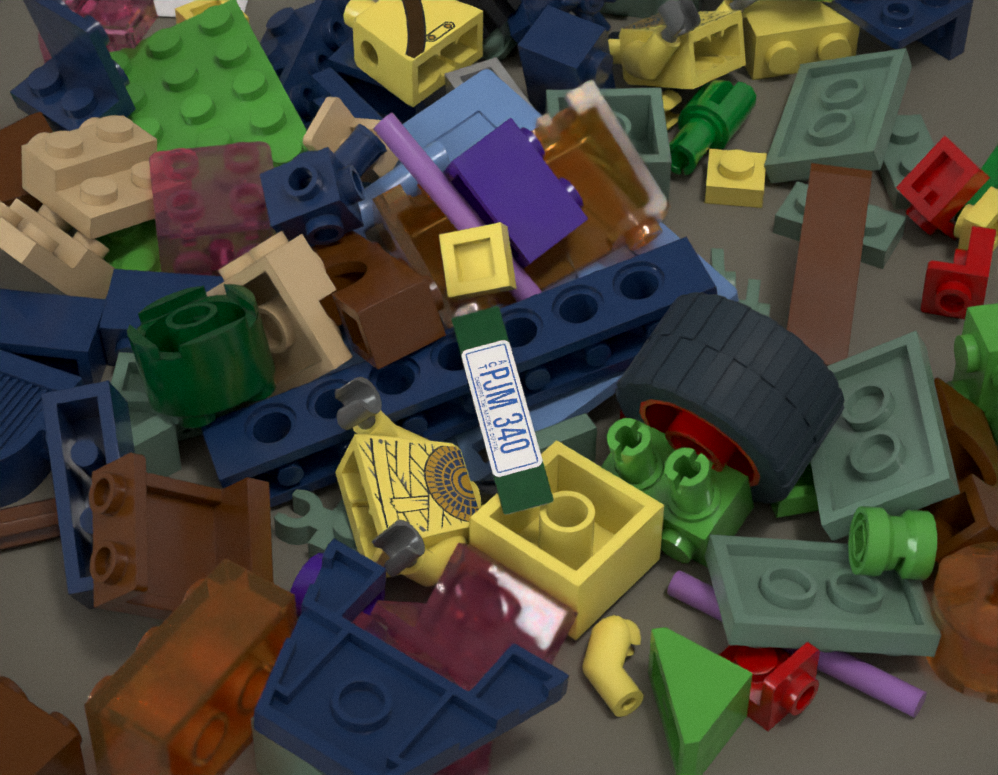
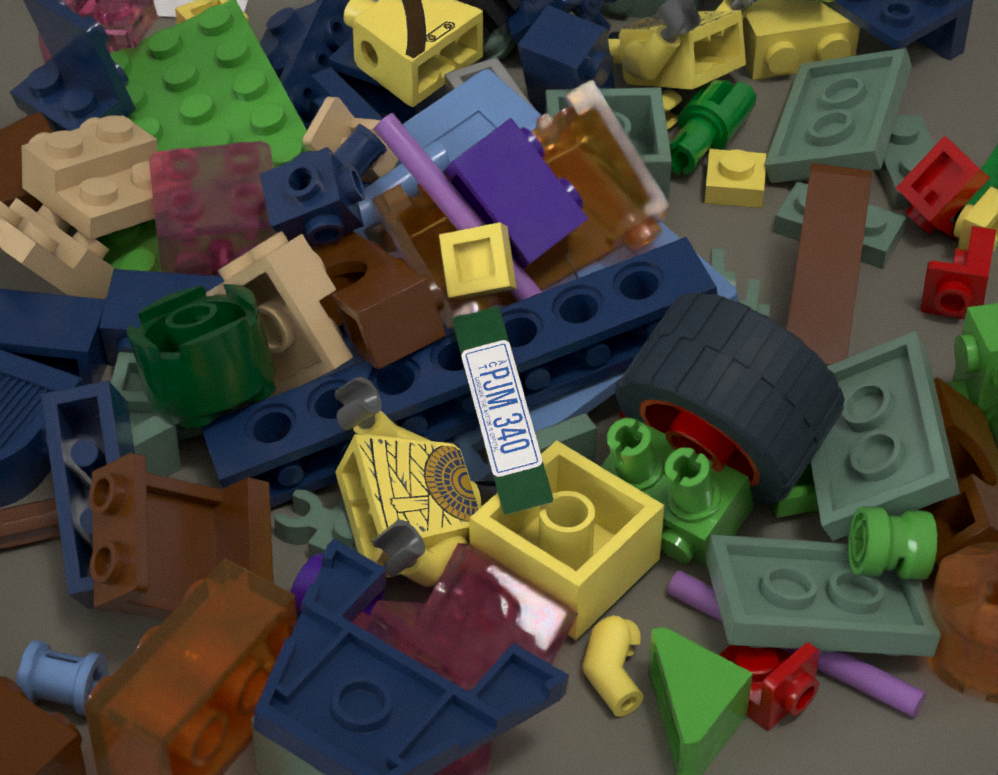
(59, 675): none -> medium blue bush

